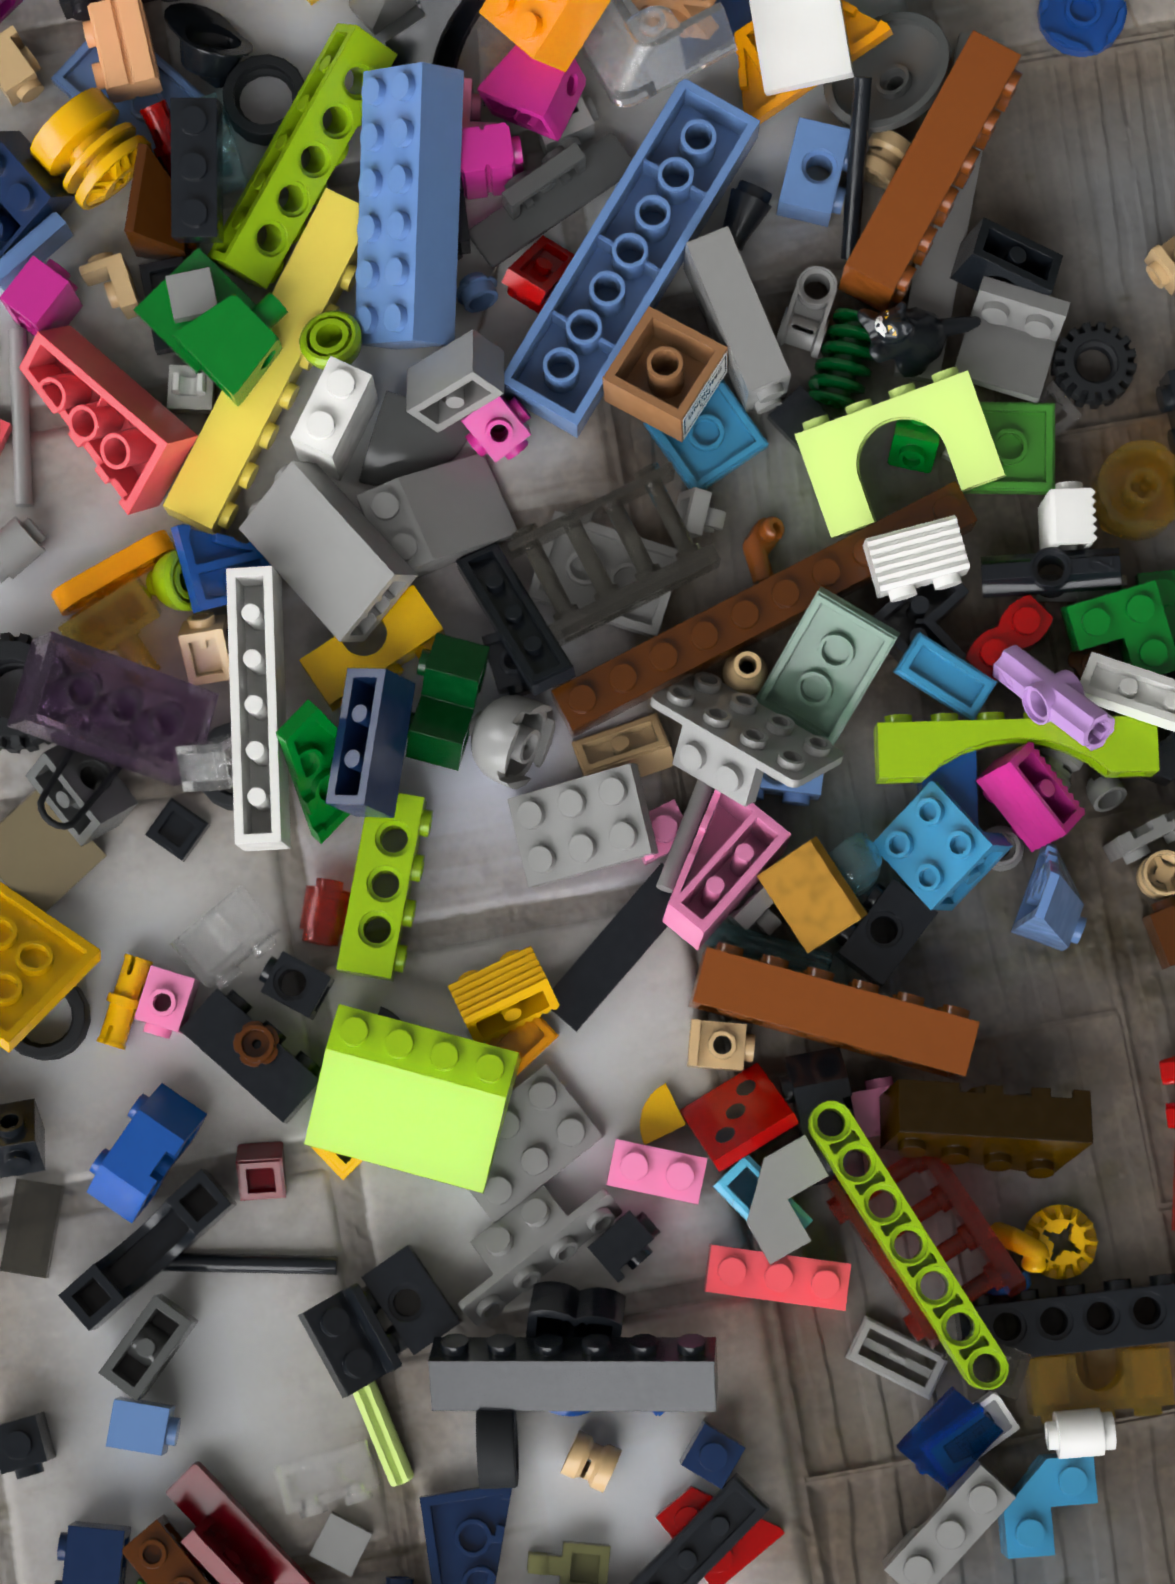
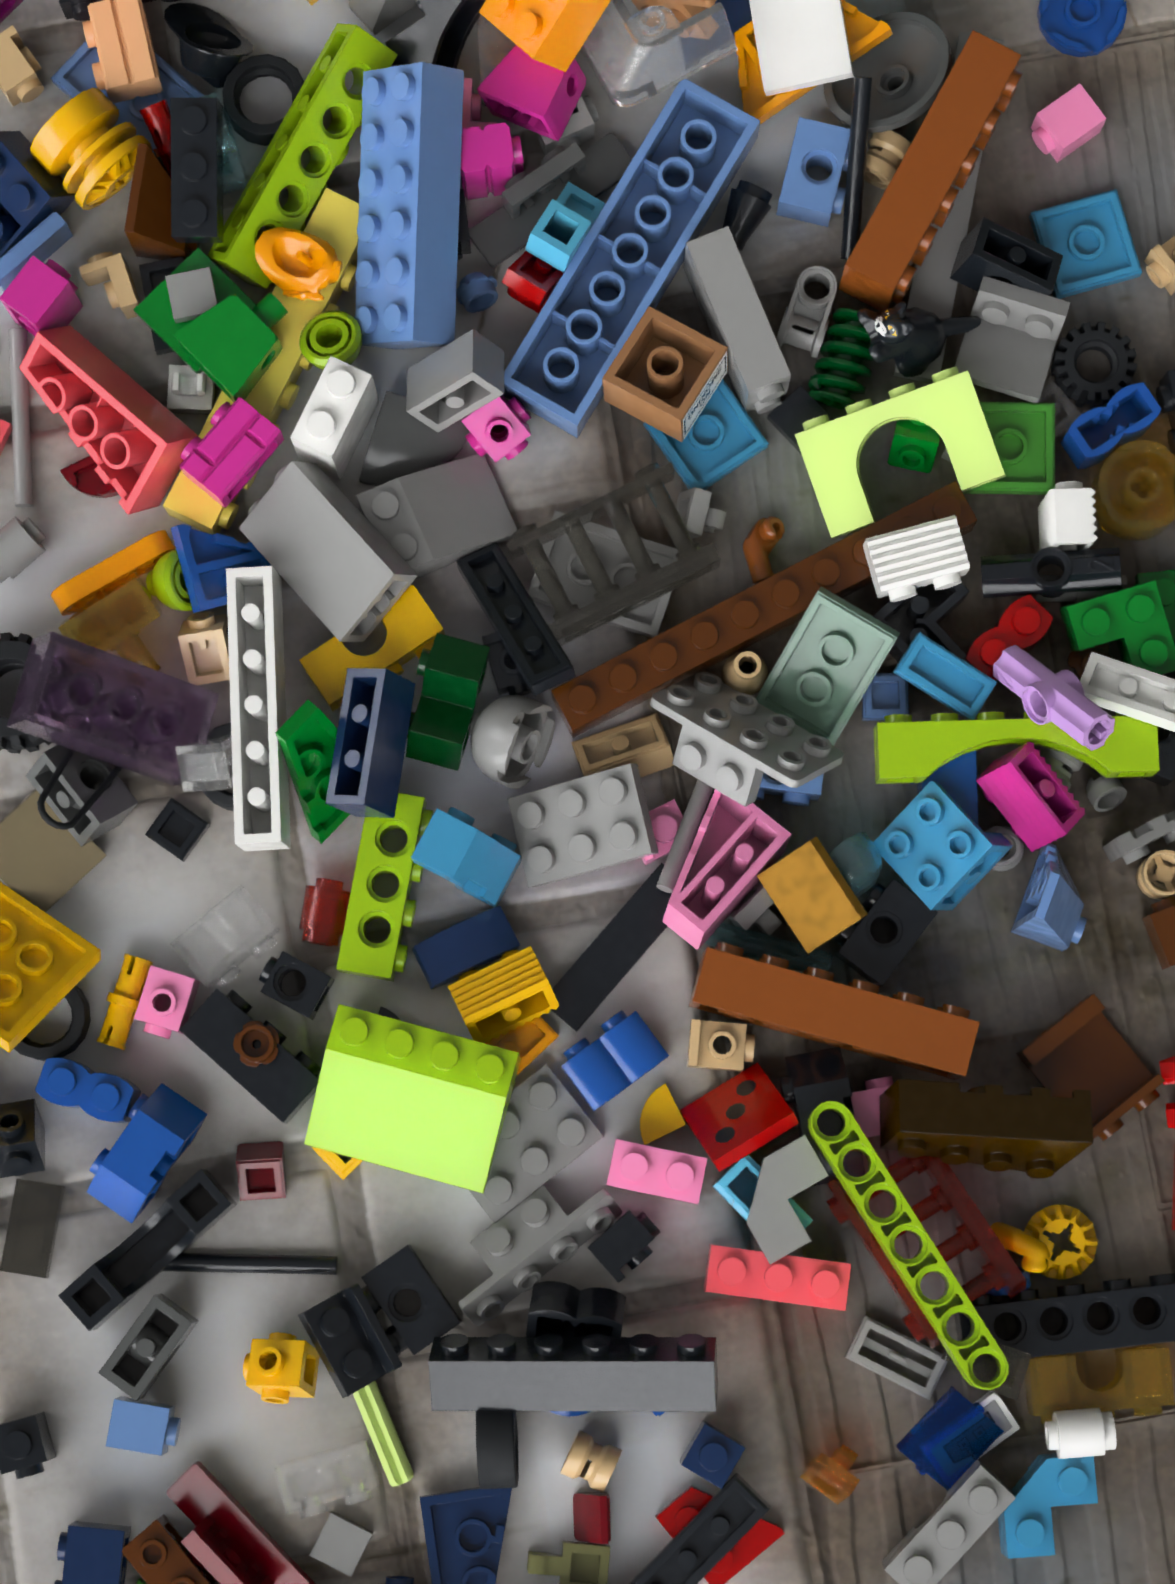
(78, 1086): none -> blue brick
(86, 480): none -> dark red tile
(230, 451): none -> dark pink brick
(281, 1368): none -> yellow brick
(297, 262): none -> light orange hat
(465, 947): none -> dark blue slope
(467, 856): none -> dark azure brick
(564, 226): none -> medium azure brick
(592, 1517): none -> dark red slope
(613, 1060): none -> blue brick
(831, 1474): none -> clear orange tile
(885, 697): none -> medium blue tile
(1067, 123): none -> bright pink brick
(1090, 1055): none -> reddish brown panel
(1092, 240): none -> dark azure tile
(1102, 428): none -> blue brick

